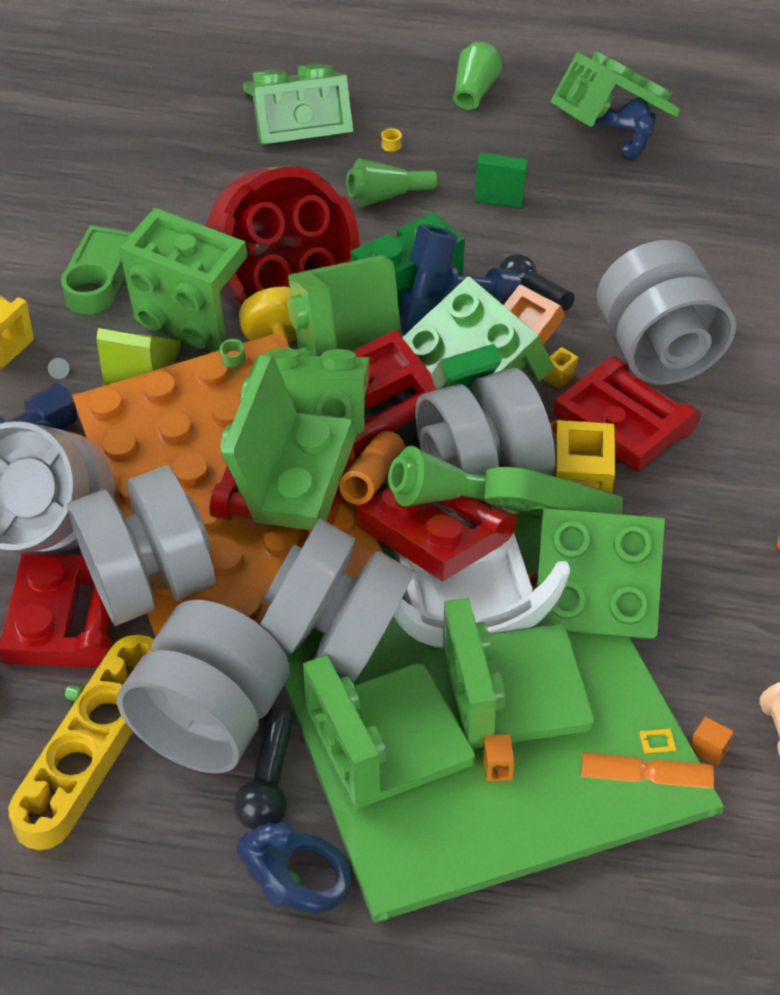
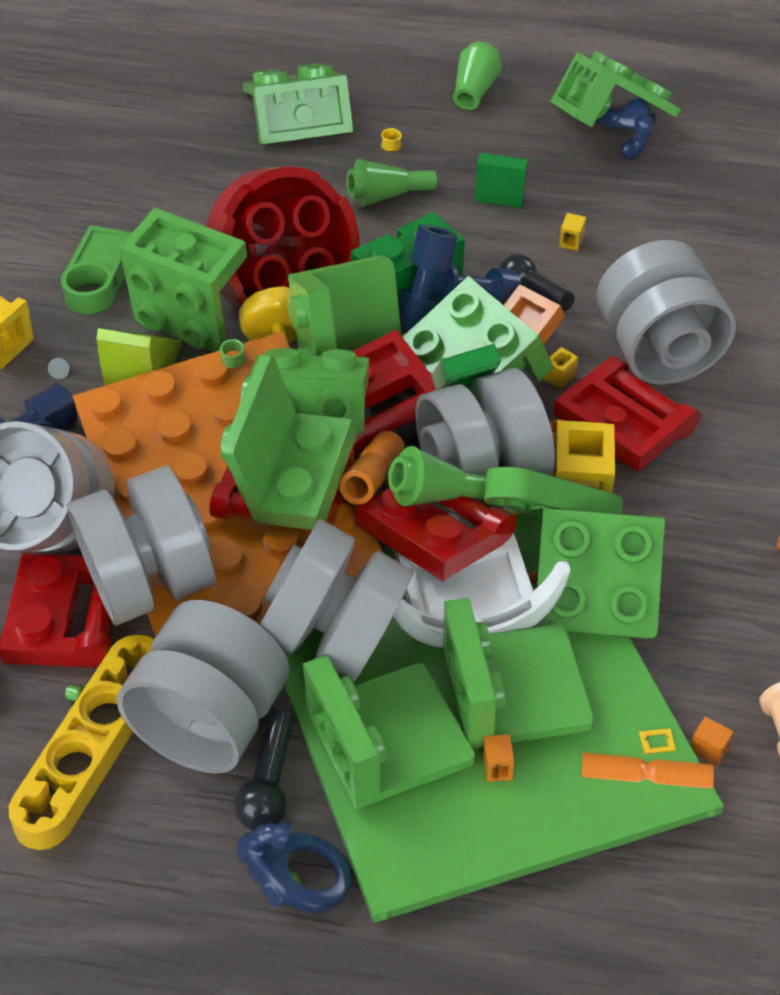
(572, 231): none -> yellow piece

